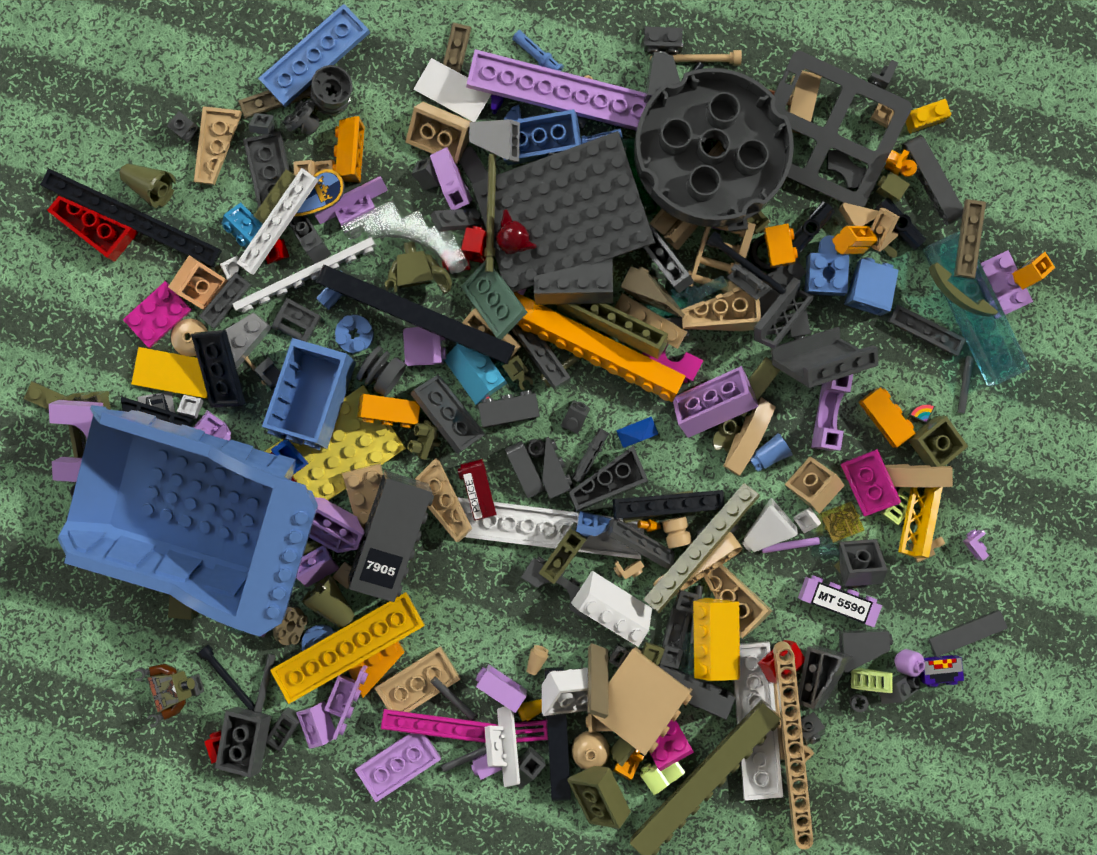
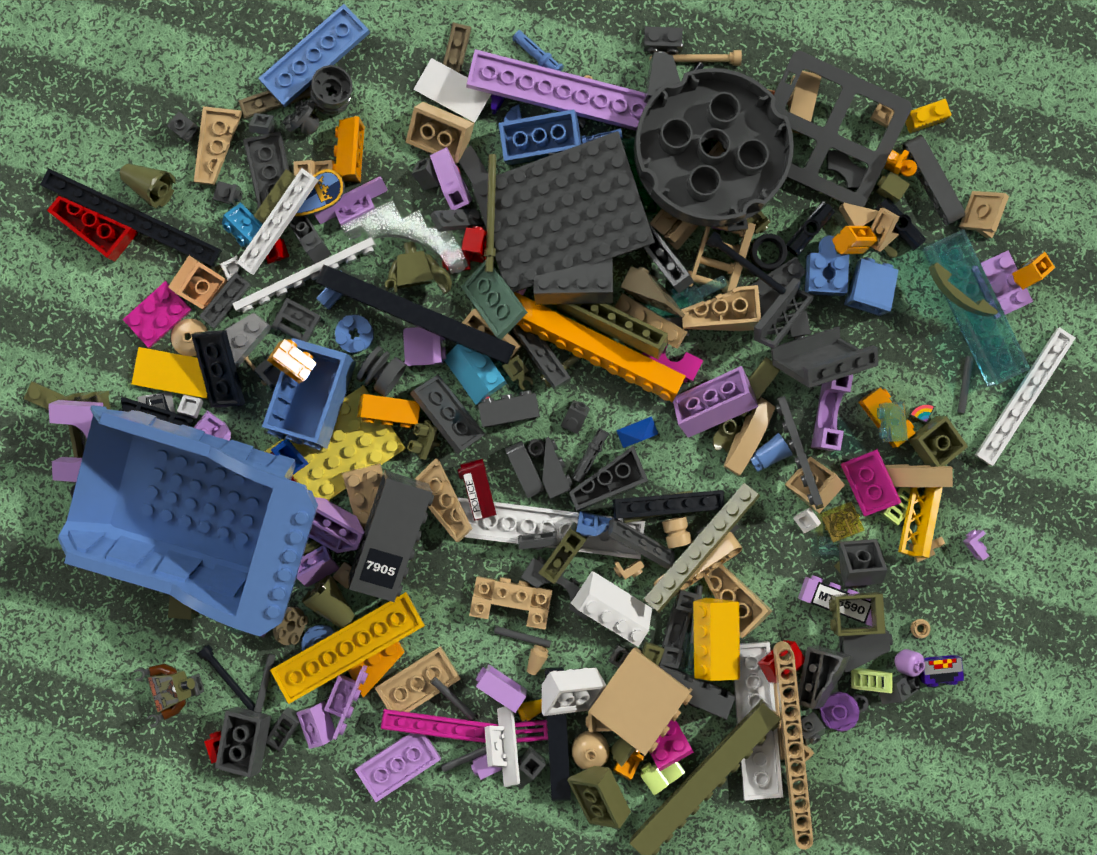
(227, 193): none -> dark grey bracket
(292, 360): none -> brick
(497, 137): light grey slope -> none
(512, 595): none -> tan bracket
(513, 236): dark red piece -> none
(522, 636): none -> dark grey bar
(537, 540): none -> dark grey plate
(597, 681): dark tan tile -> none
(649, 525): light orange bar -> none
(747, 281): dark grey hinge -> none
(769, 528): white slope -> none
(780, 245): light orange brick -> none
(792, 544): lavender bar -> none
(801, 461): none -> dark grey plate
(840, 712): none -> medium lavender tile
(877, 614): none -> olive window
(883, 79): dark grey bracket -> none
(892, 422): none -> clear light blue bracket
(926, 330): dark grey plate -> none
(926, 628): none -> tan plate
(967, 633): dark grey tile -> none
(969, 239): dark tan tile -> none
(984, 212): none -> tan bracket
(1025, 396): none -> white plate

